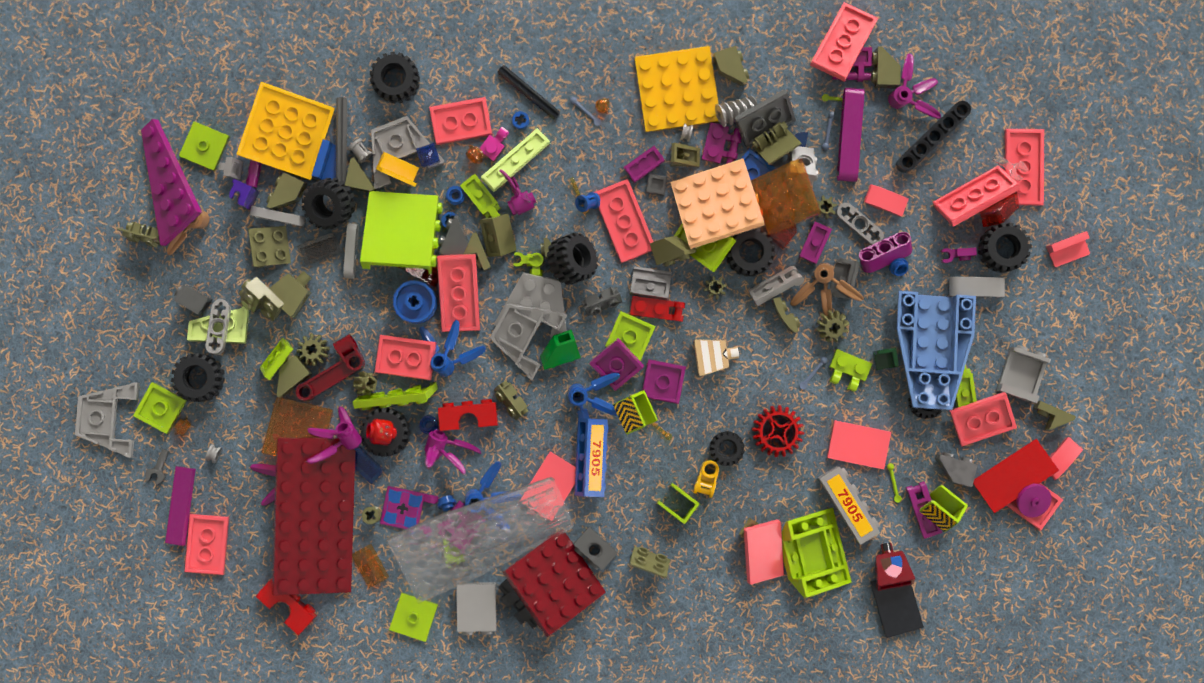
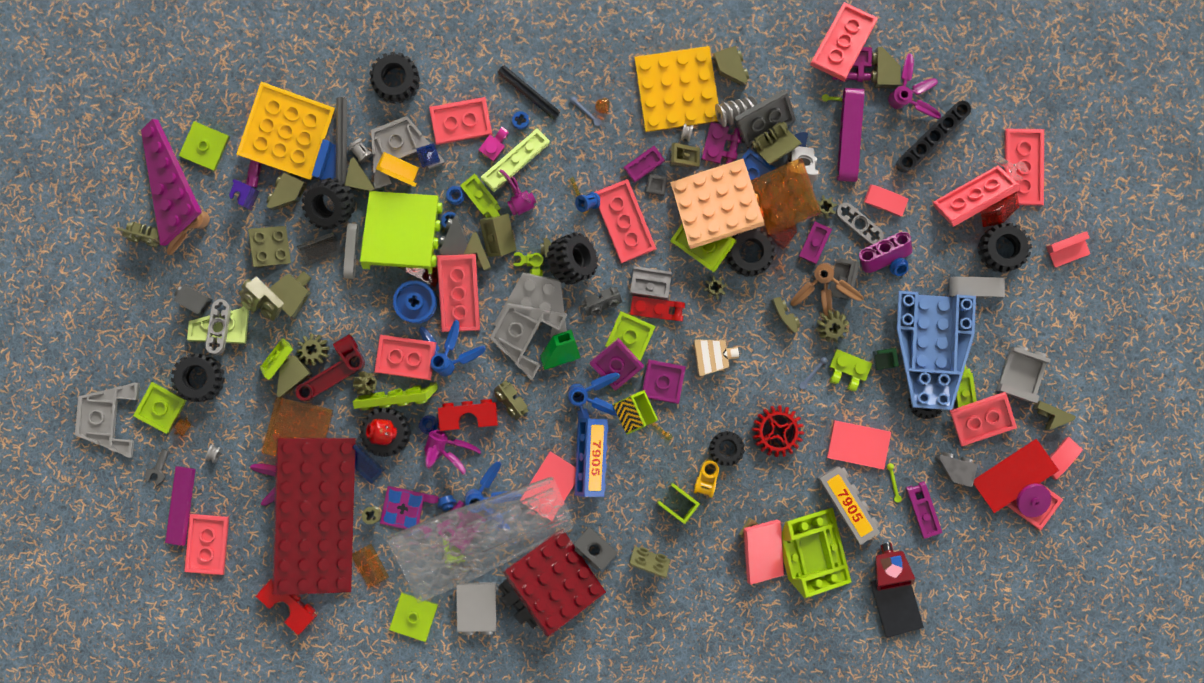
(232, 168): light grey tile -> none
(273, 215): light grey beam -> none
(345, 433): magenta plant -> none
(475, 154): clear orange plate -> none
(671, 249): olive slope -> none
(776, 285): light grey plate -> none
(825, 146): sand blue hinge -> none
(944, 508): lime piece -> none
(963, 254): magenta plate -> none

